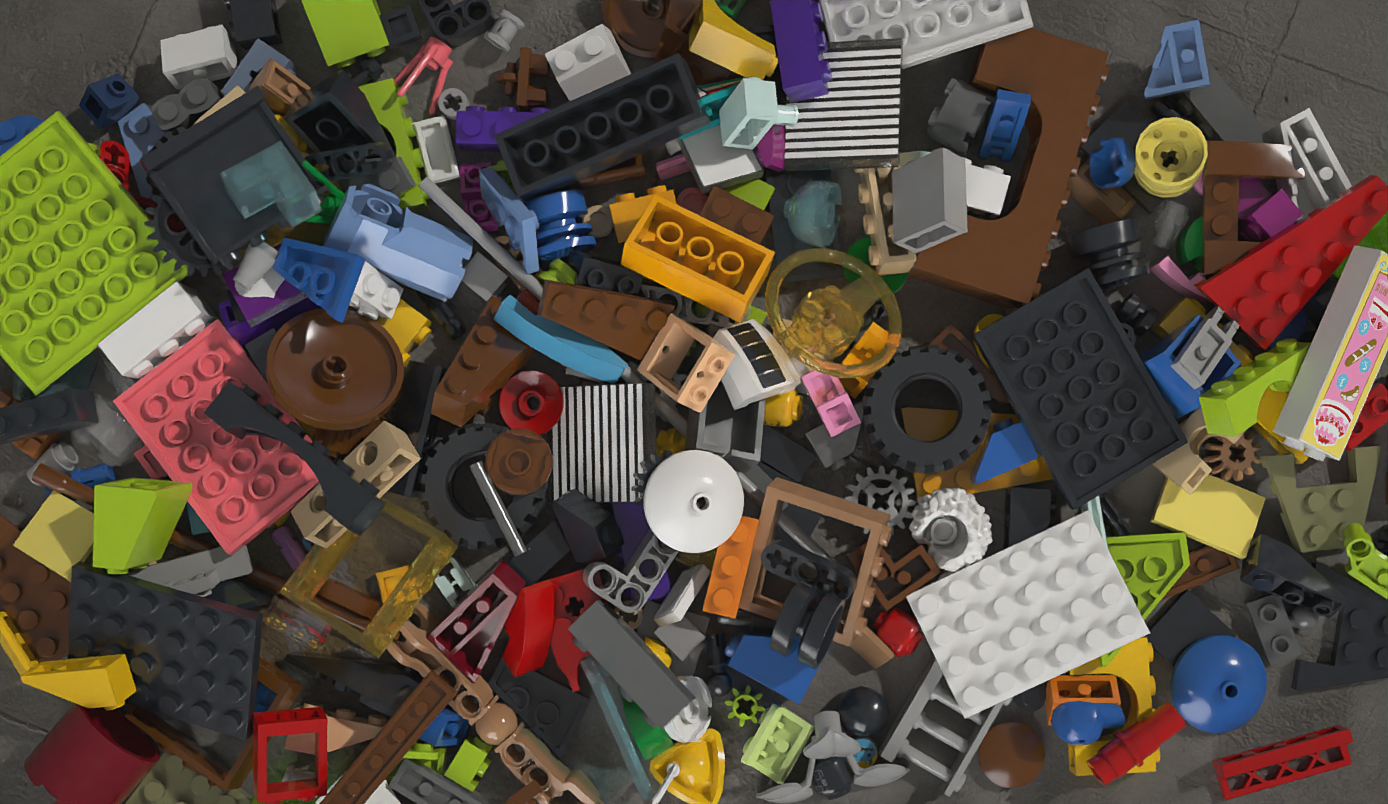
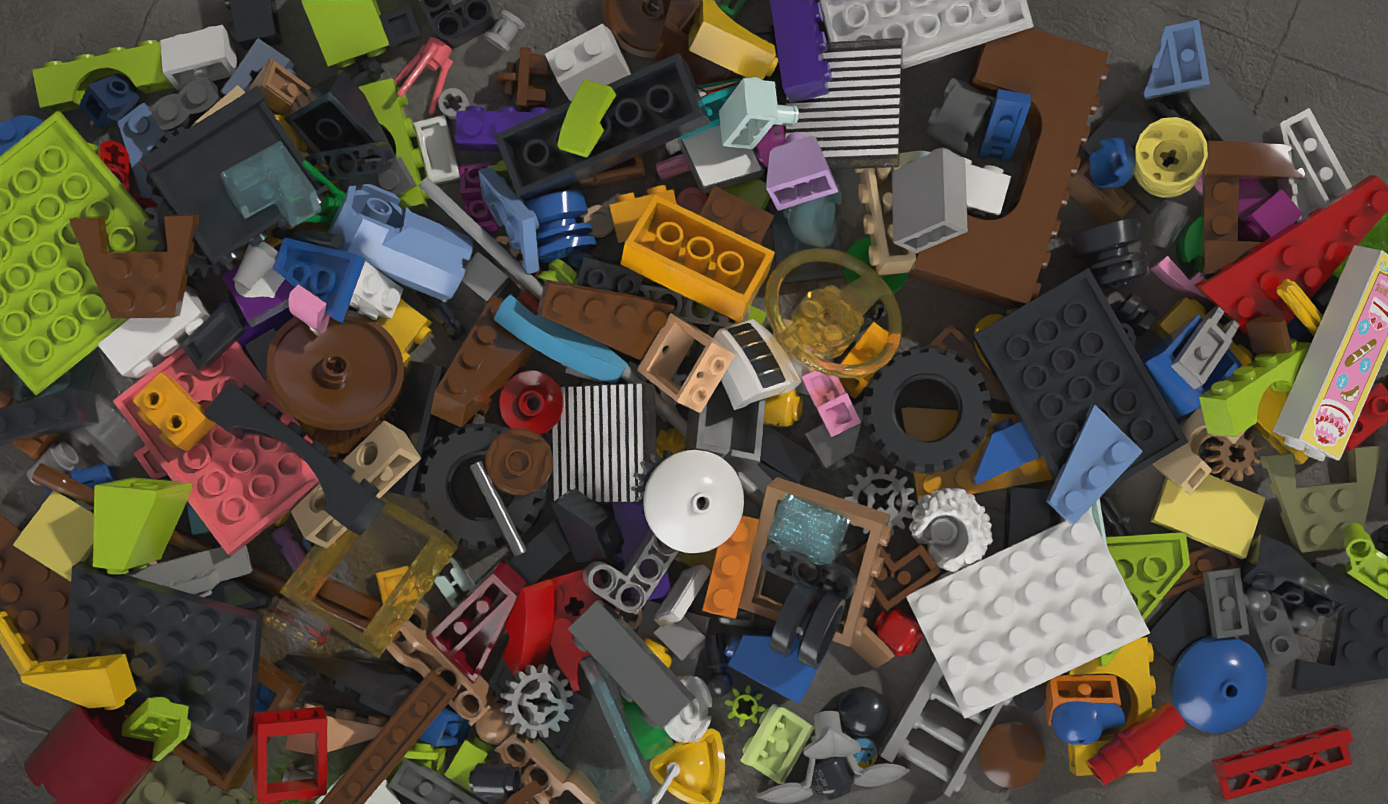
(64, 84): none -> lime arch
(139, 281): none -> reddish brown wing
(160, 723): none -> lime bracket
(173, 412): none -> light orange brick
(214, 336): none -> black tile
(308, 309): none -> bright pink slope
(311, 237): none -> black bar
(495, 779): none -> black brick
(536, 714): none -> light grey gear
(582, 122): none -> lime slope
(798, 172): none -> lavender torso
(808, 530): none -> clear light blue brick
(1094, 464): none -> medium blue wing
(1228, 603): none -> dark grey plate
(1269, 335): none -> reddish brown slope
(1300, 305): none -> yellow axle

